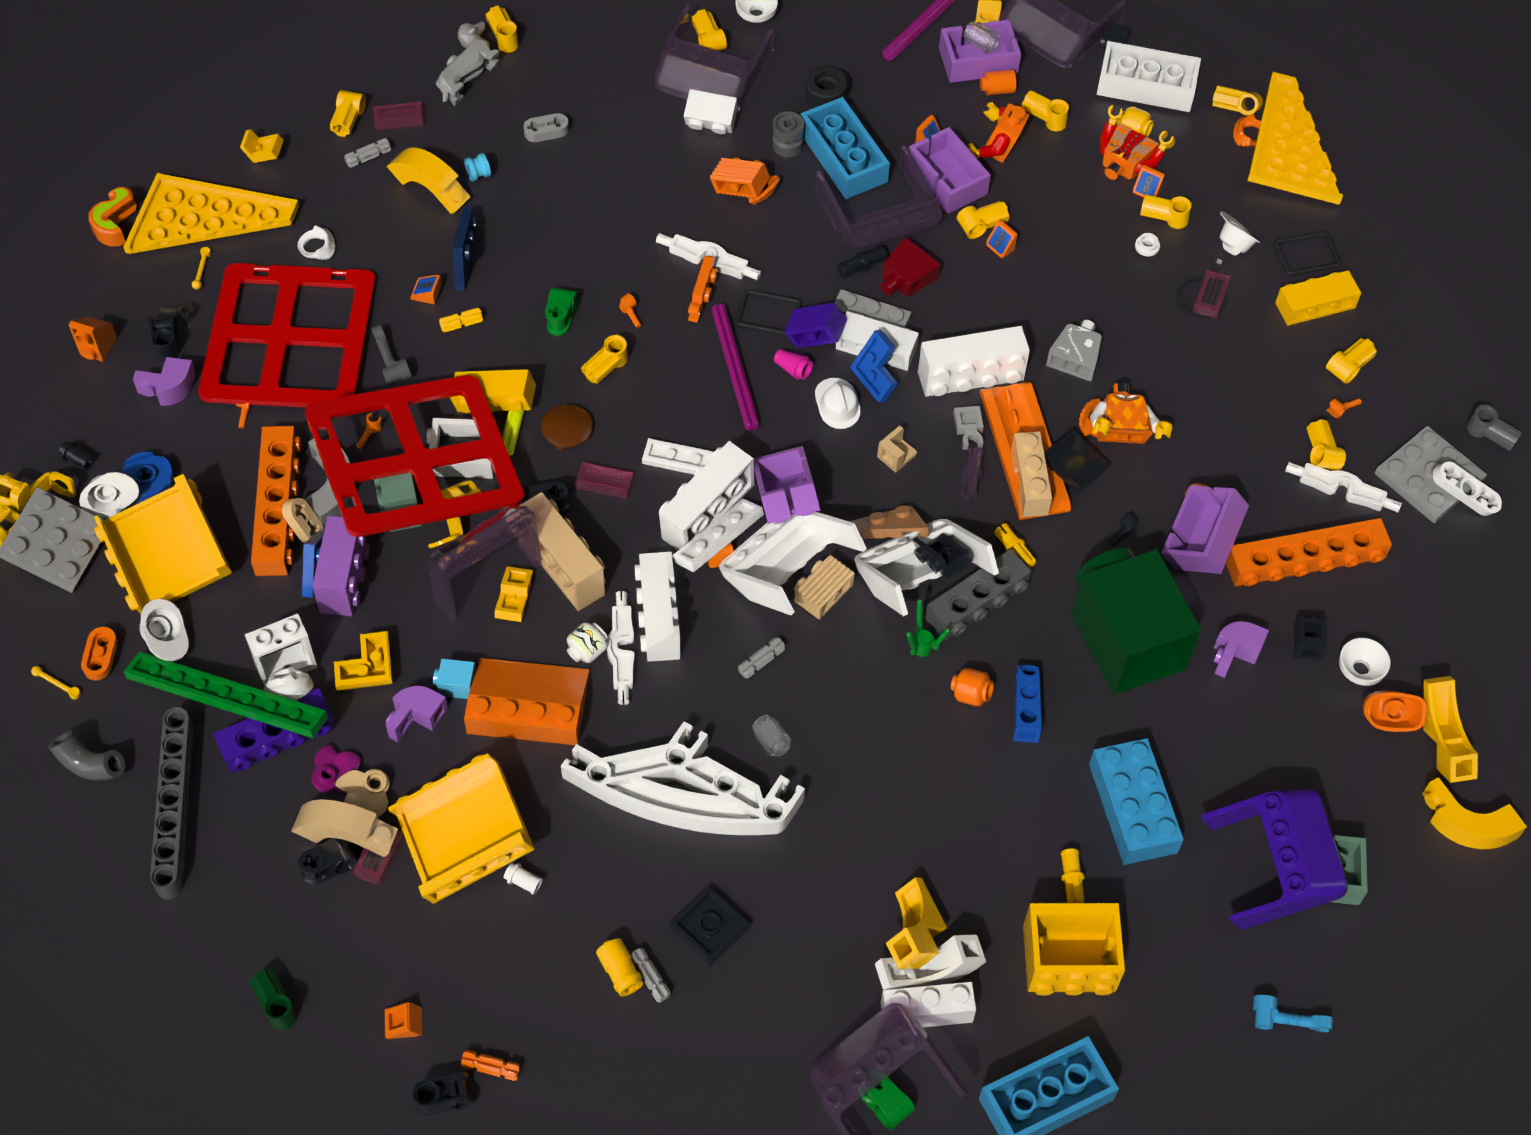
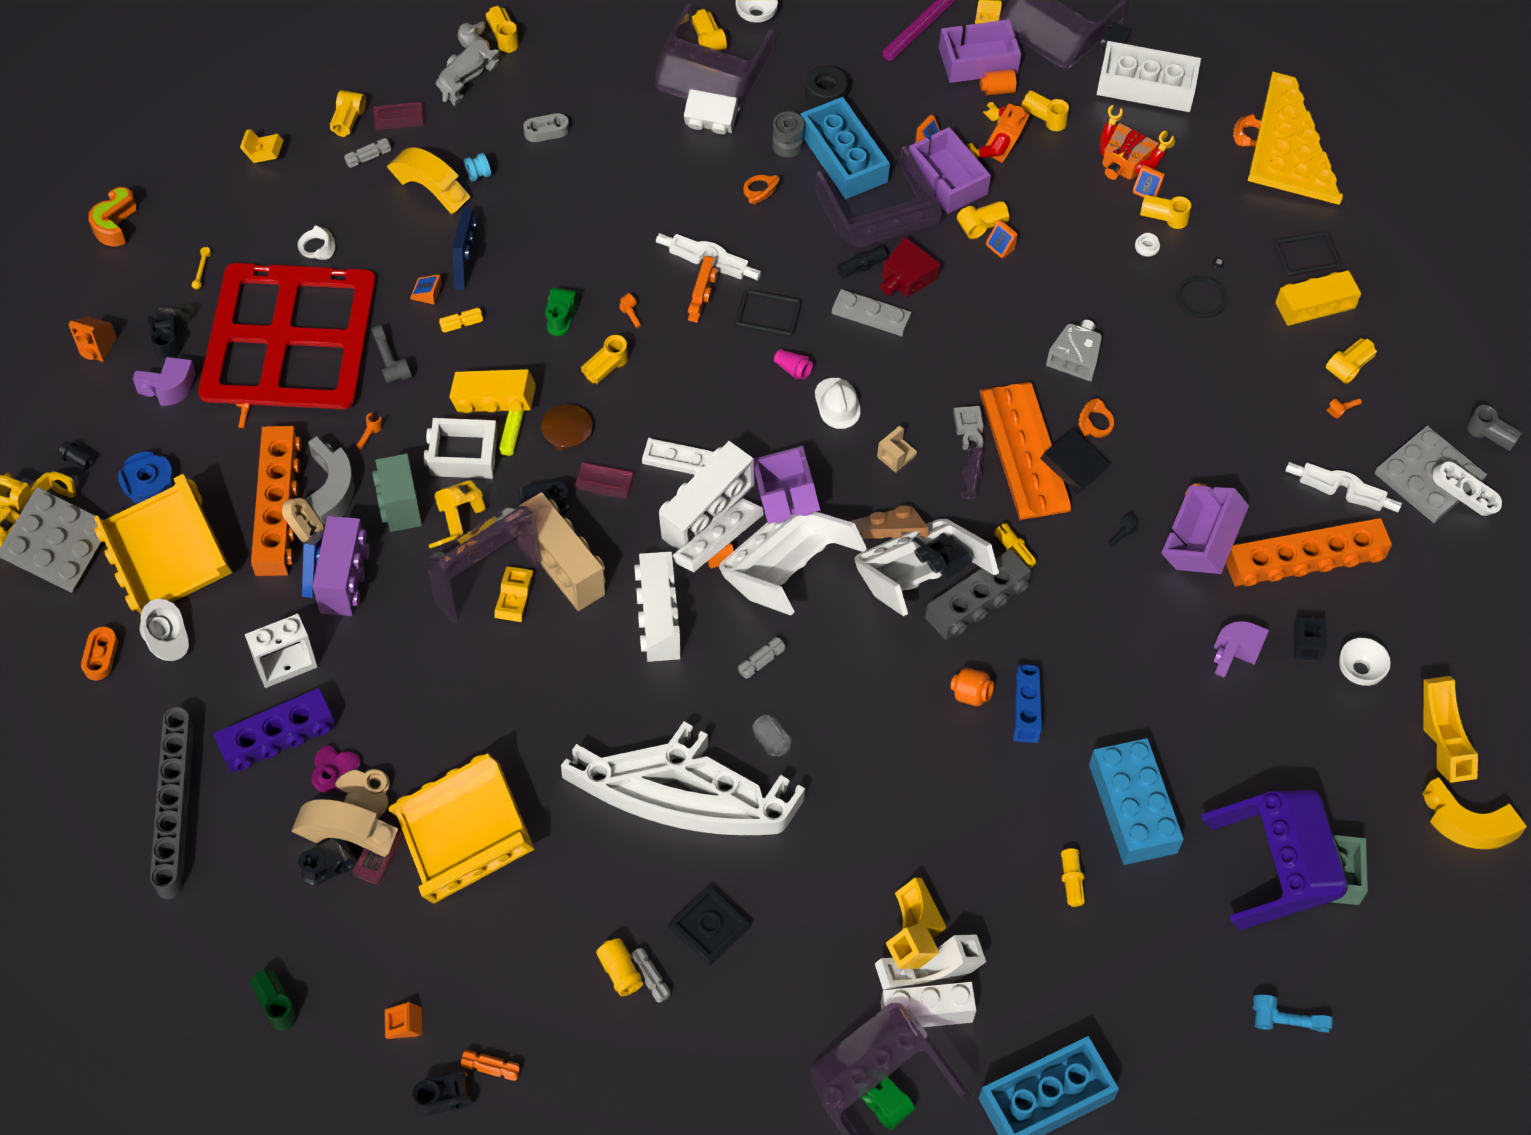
(73, 692): yellow hinge -> none
(83, 761): dark grey cylinder -> none
(108, 494): white piece -> none
(196, 211): yellow wing -> none
(226, 694): green plate -> none
(289, 683): white piece -> none
(371, 669): yellow brick -> none
(416, 459): red window -> none
(416, 705): medium lavender brick -> none
(454, 678): medium azure brick -> none
(522, 878): white pin -> none
(526, 701): orange slope -> none
(586, 642): white head -> none
(622, 660): white piece -> none
(735, 367): magenta axle -> none
(739, 177): orange brick -> none
(815, 325): dark purple brick -> none
(824, 586): tan brick -> none
(859, 330): white brick -> none
(870, 366): blue plate -> none
(923, 641): green plant -> none
(973, 361): white brick -> none
(981, 37): clear brick -> none
(1030, 462): tan arch -> none
(1073, 948): yellow container -> none
(1126, 418): torso -> none
(1133, 618): dark green container -> none
(1137, 120): yellow head -> none
(1211, 294): clear pink tile -> none
(1235, 100): yellow piece -> none
(1235, 236): white piece -> none
(1324, 450): yellow piece -> none
(1394, 710): orange piece -> none

